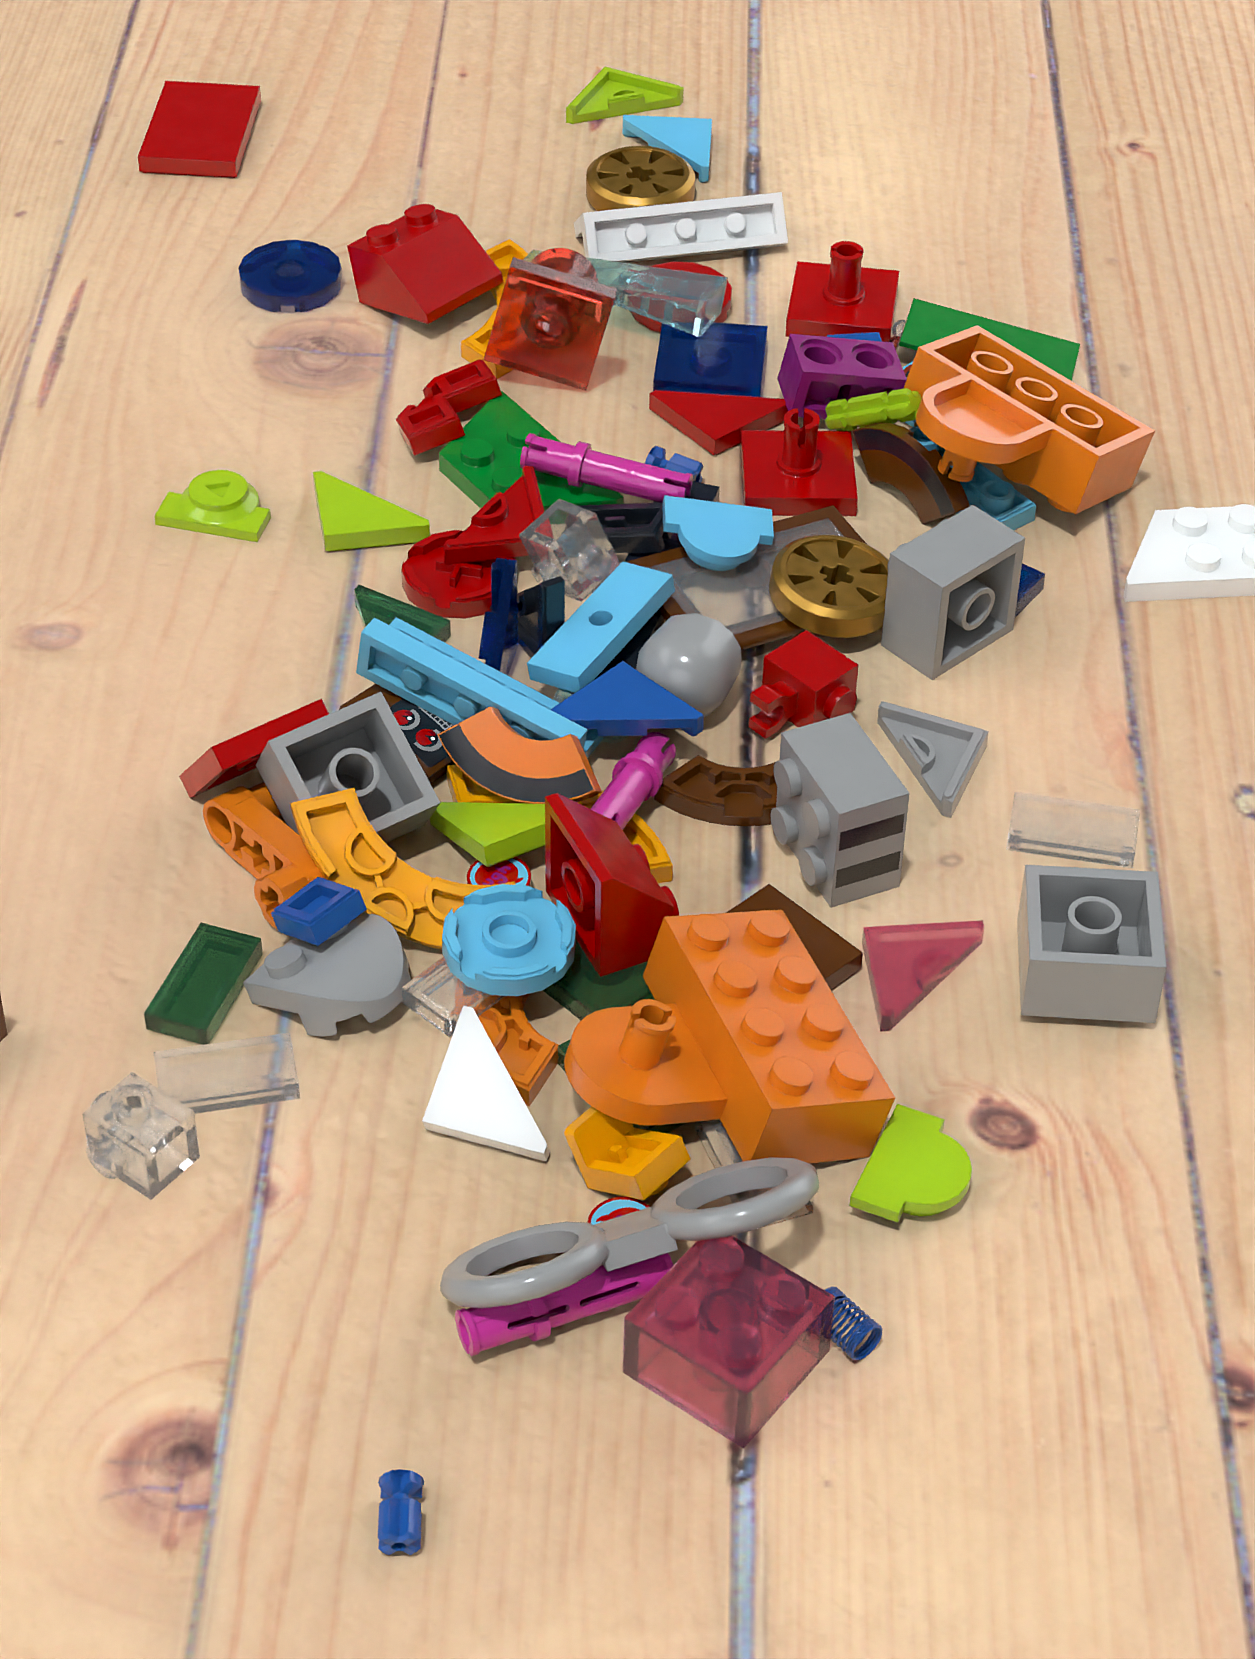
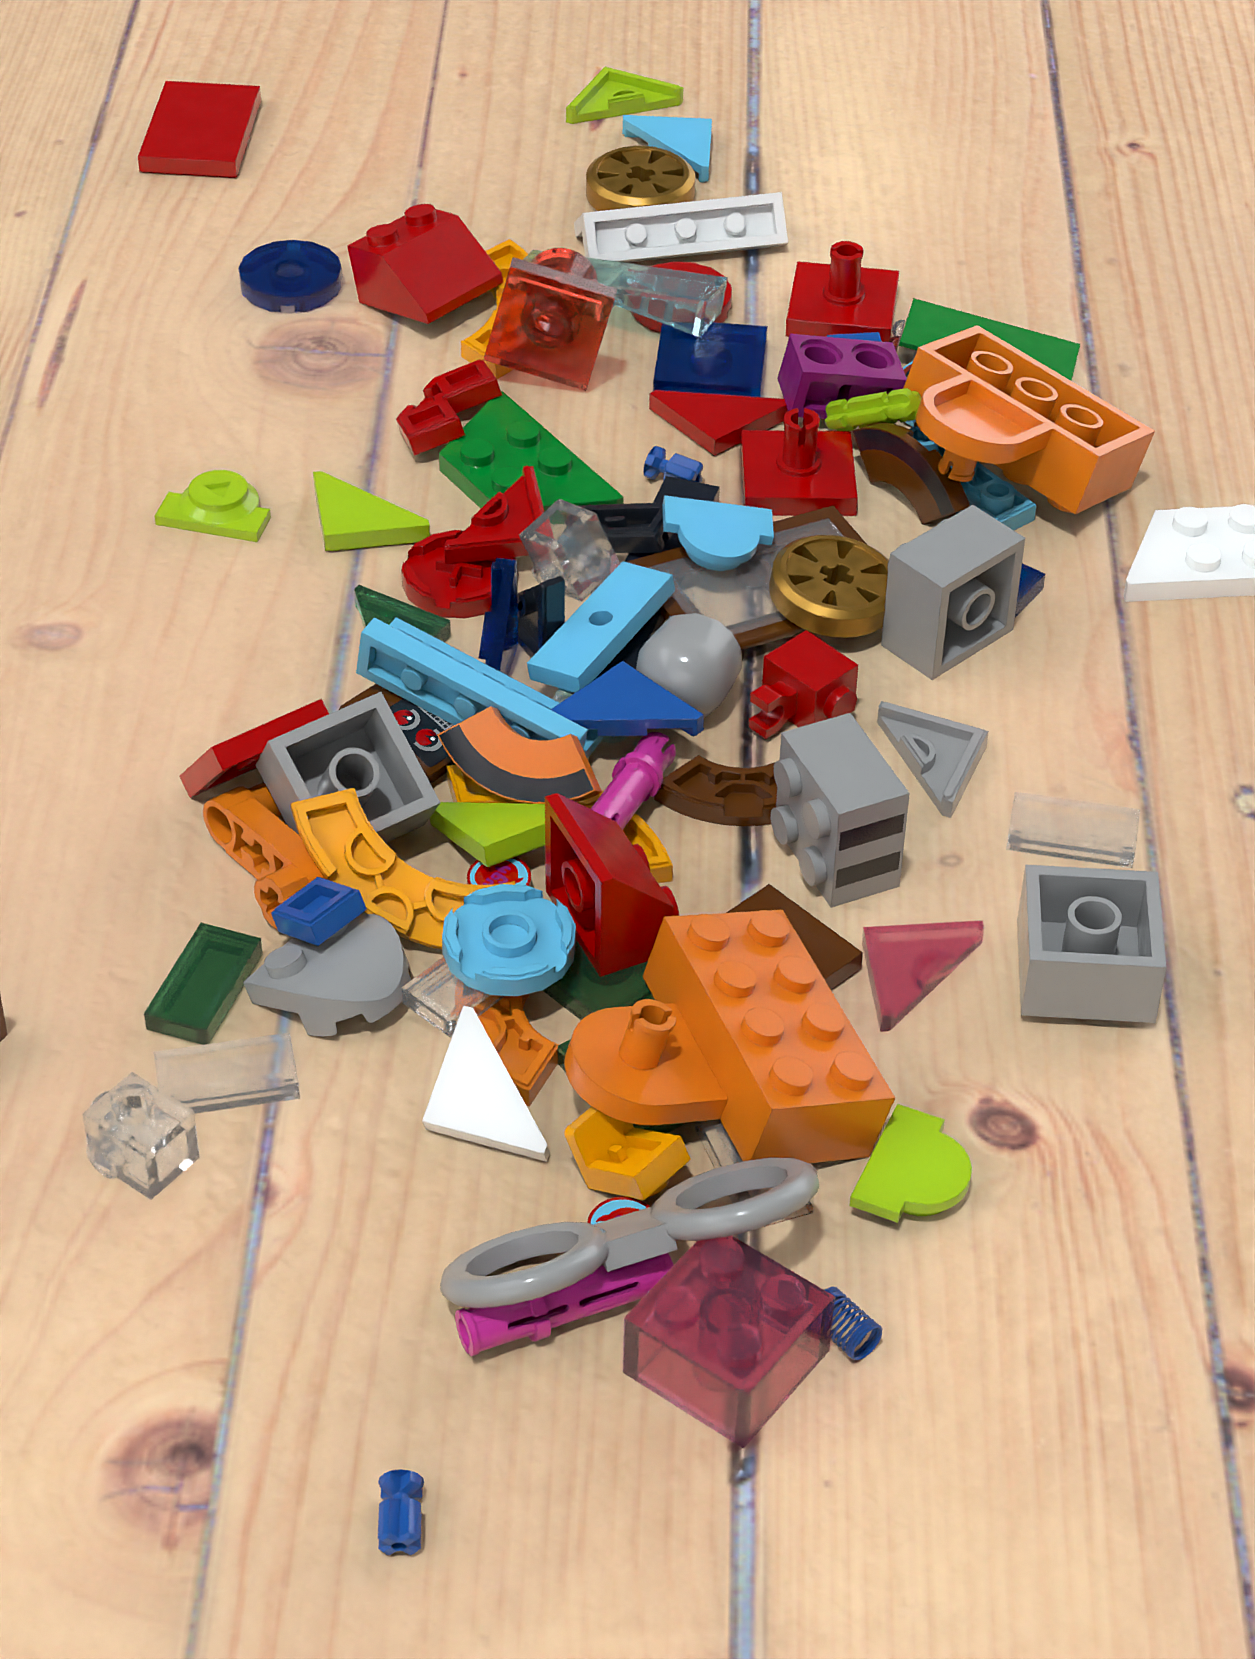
(583, 465): dark pink pin -> none

